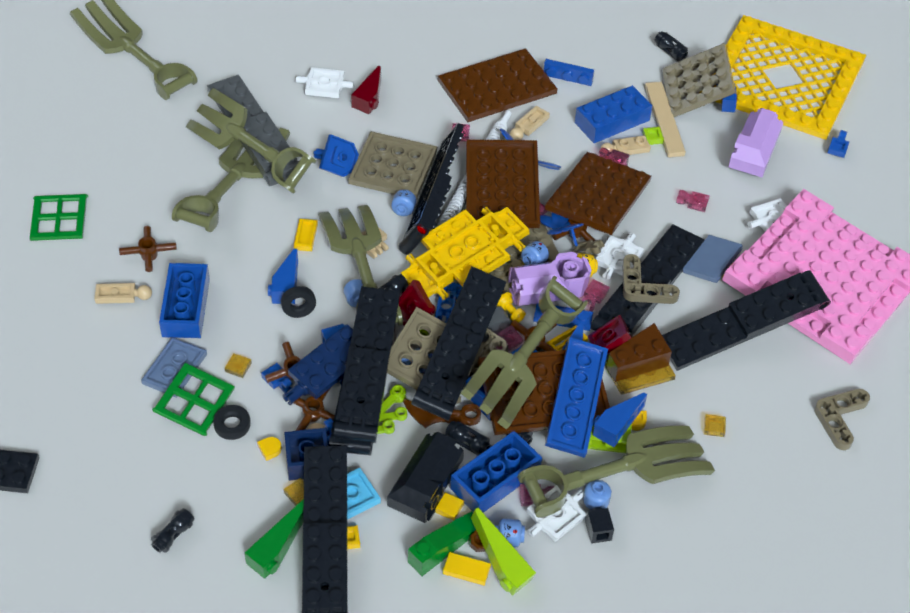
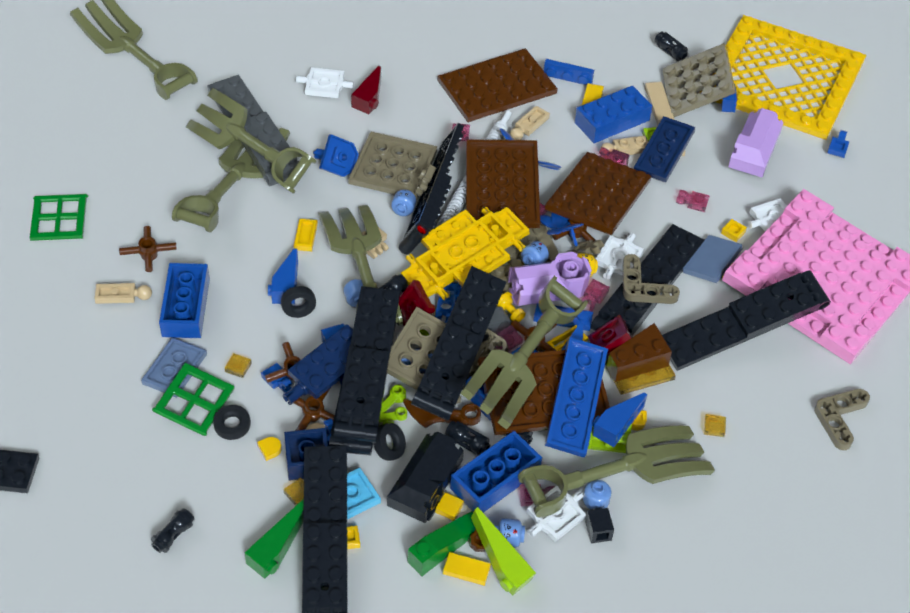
(398, 438): none -> black tyre
(425, 177): none -> dark tan plate
(592, 93): none -> yellow tile
(665, 148): none -> dark blue plate
(733, 230): none -> yellow tile

